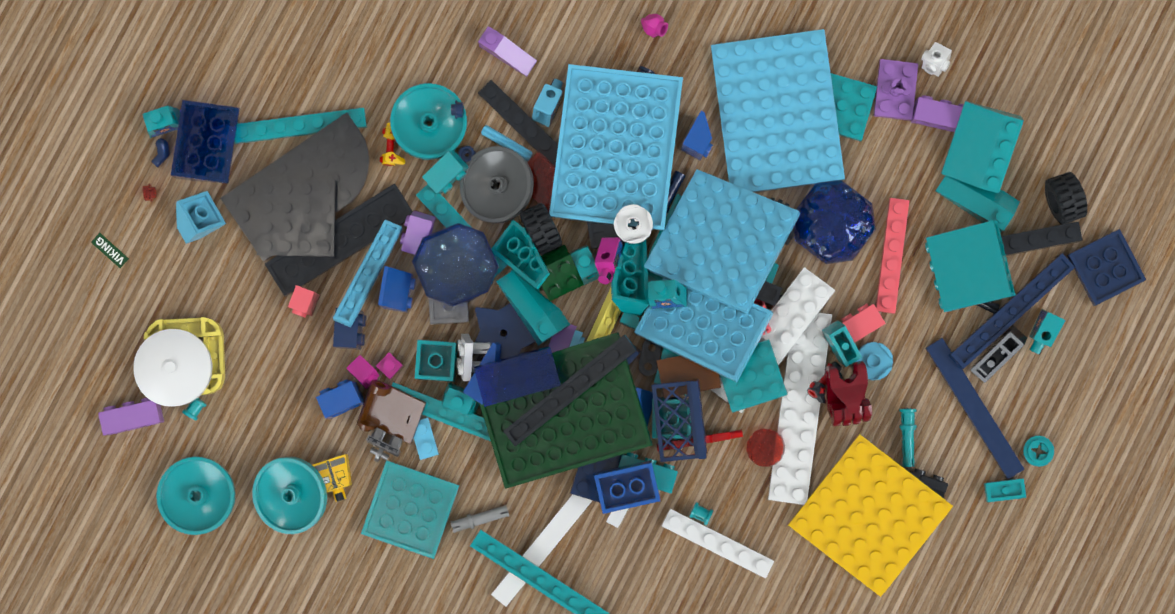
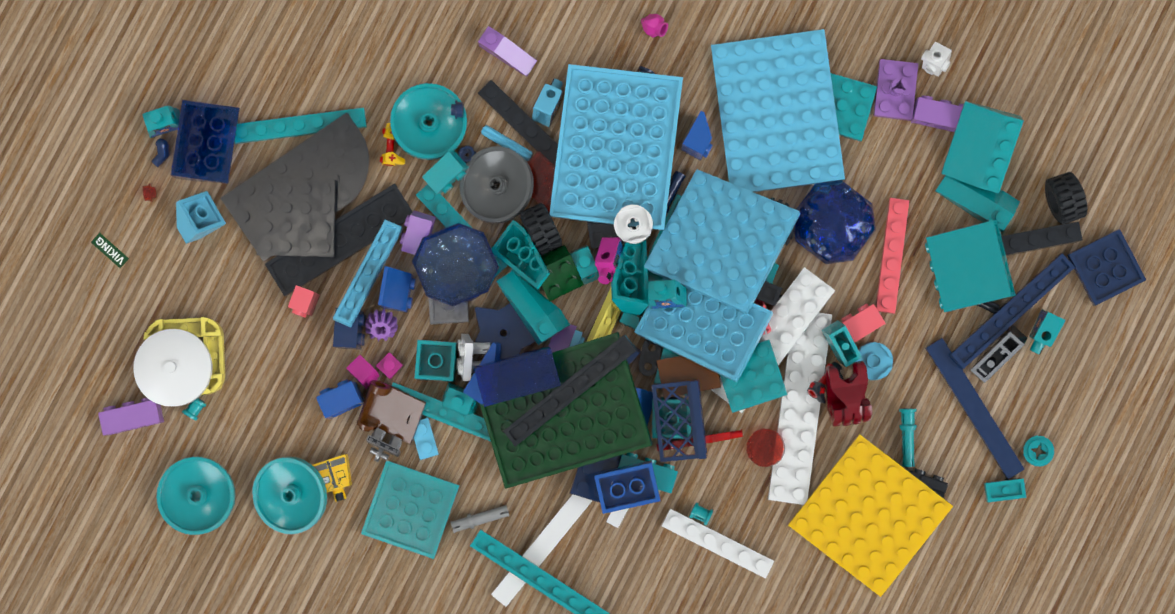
(381, 325): none -> medium lavender gear

